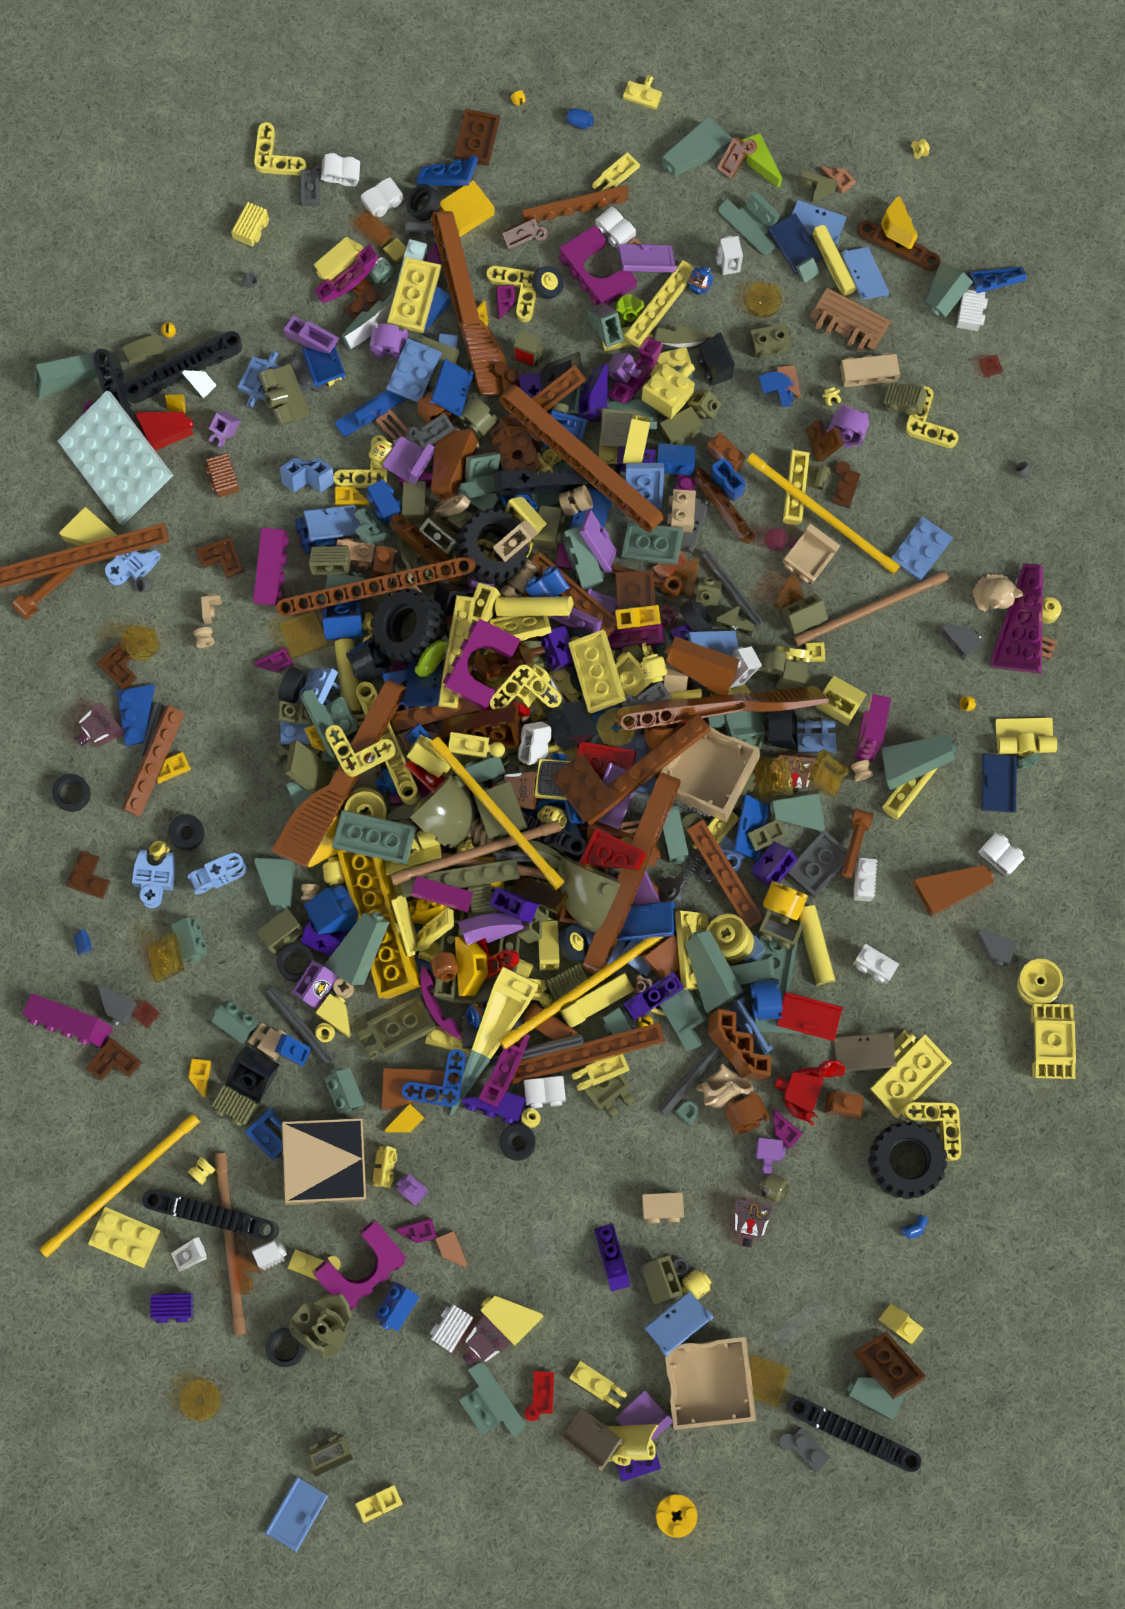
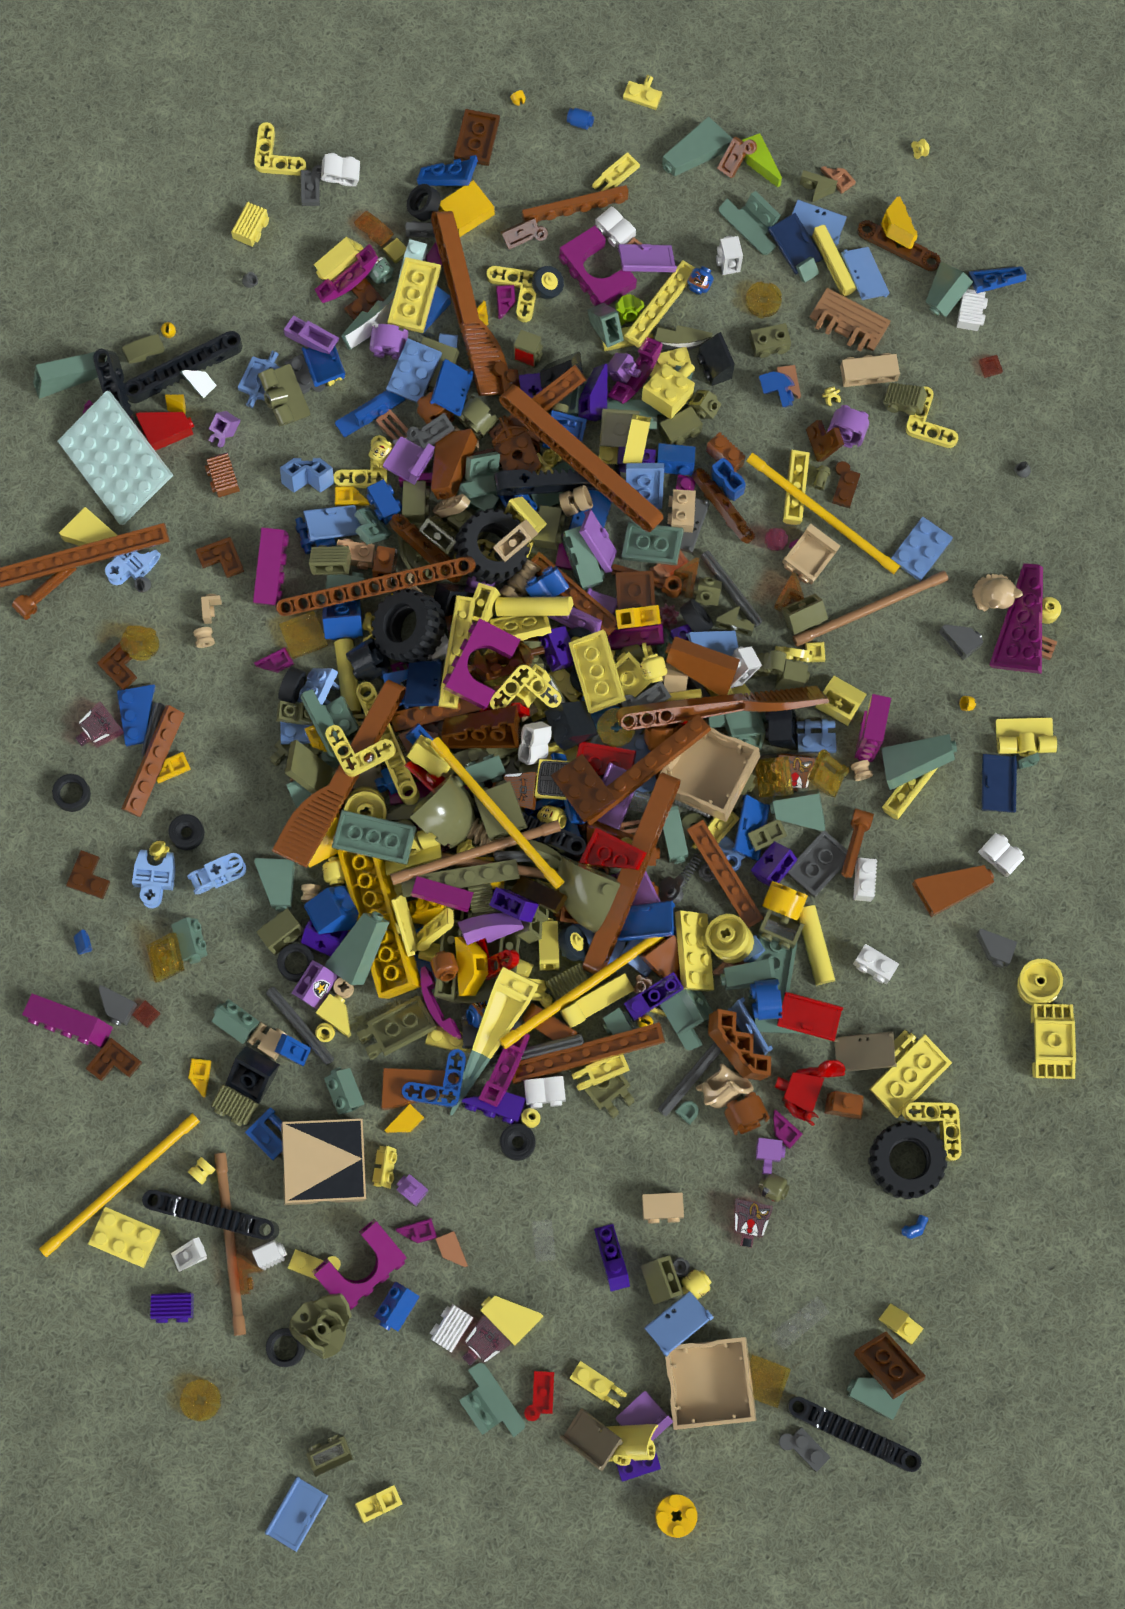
(382, 197): white brick -> none
(431, 658): lime arm -> none
(474, 745): light yellow plate -> none
(712, 972): sand green slope -> none

